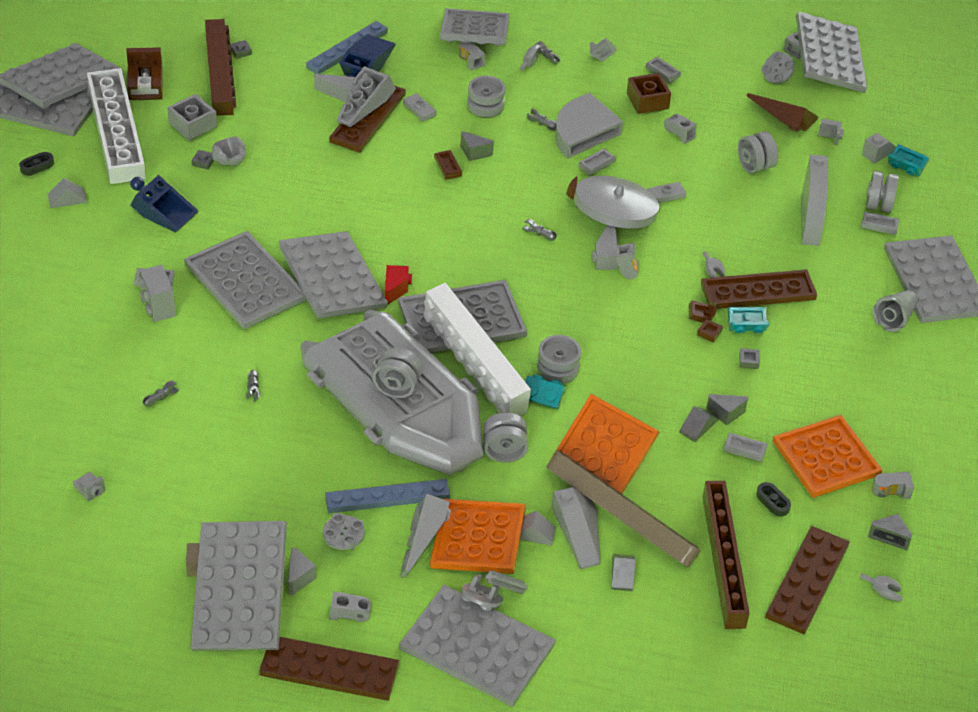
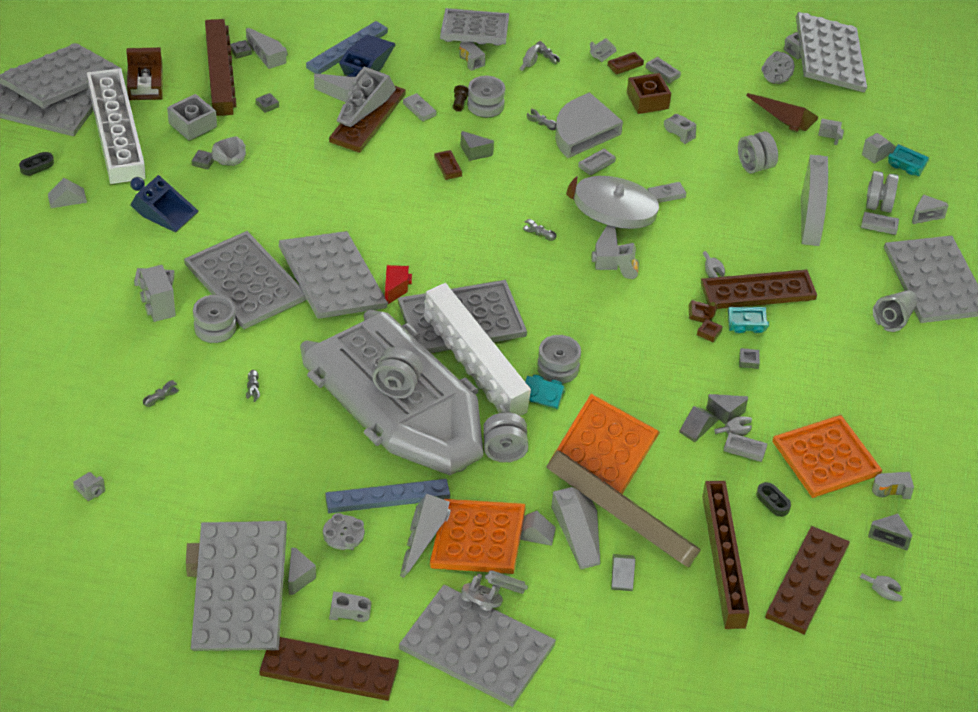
(214, 318): none -> light grey wheel
(266, 48): none -> light grey slope
(267, 102): none -> flat silver plate
(460, 96): none -> dark brown pin
(625, 63): none -> reddish brown plate
(736, 426): none -> light grey hand
(929, 210): none -> light grey slope

